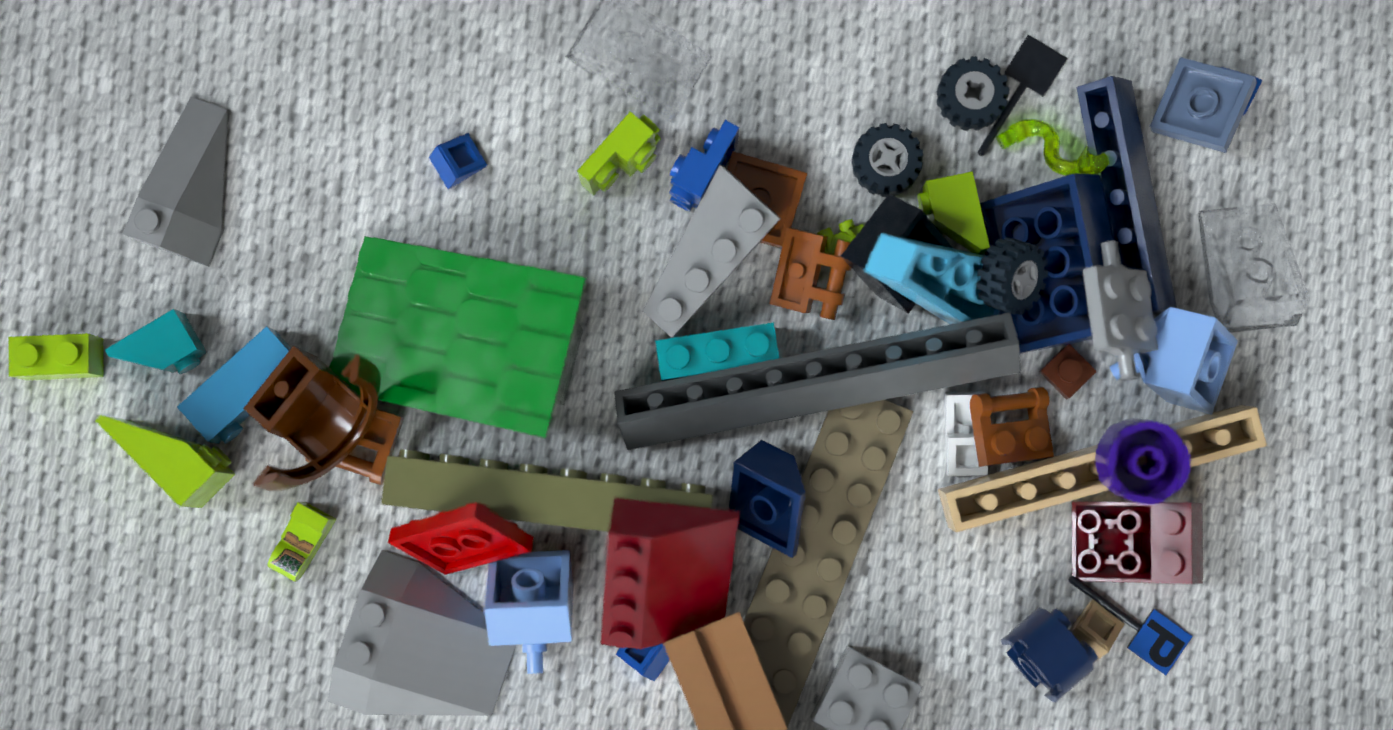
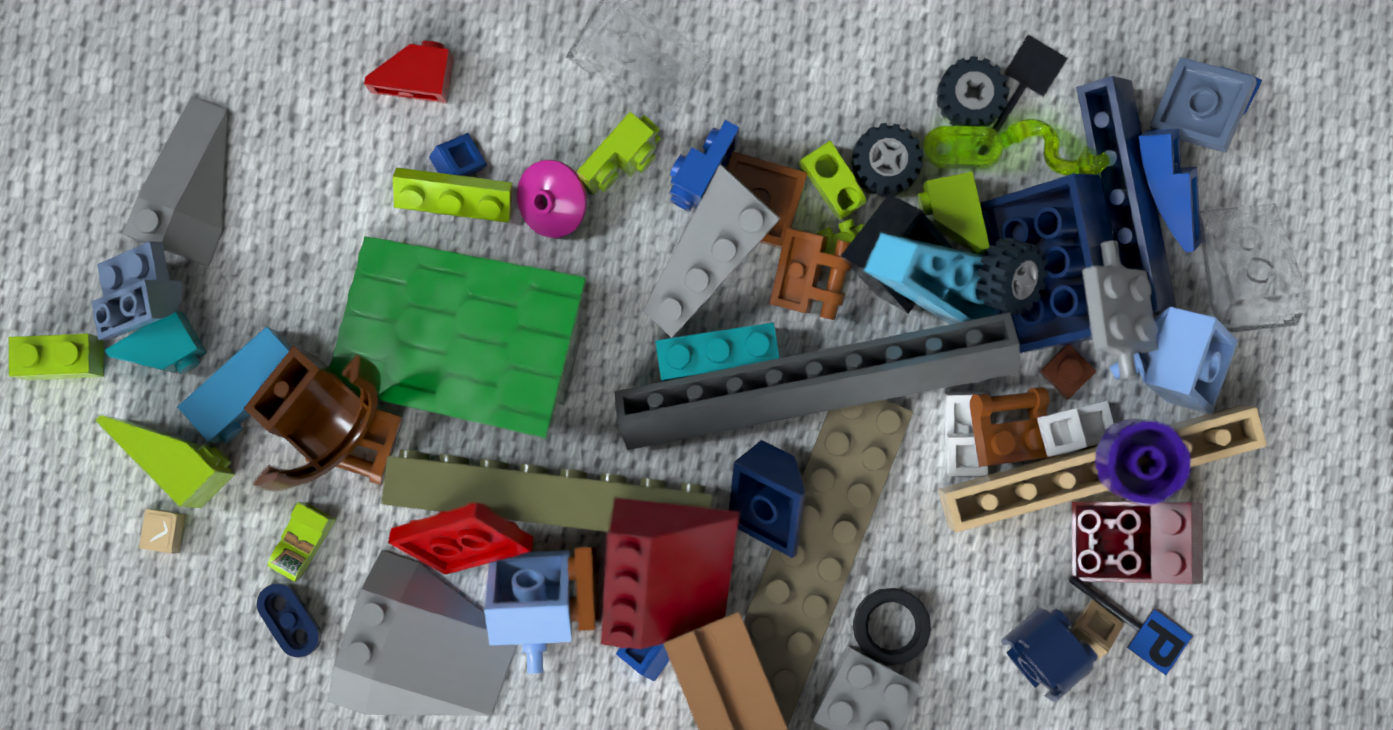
(134, 291): none -> sand blue brick
(162, 531): none -> tan slope
(286, 622): none -> dark blue plate
(414, 73): none -> red slope
(452, 194): none -> lime plate
(564, 195): none -> dark pink dish
(584, 606): none -> dark orange plate
(833, 180): none -> lime leg
(920, 635): none -> black tyre
(963, 146): none -> clear neon green plate
(1075, 428): none -> white slope
(1172, 186): none -> blue slope

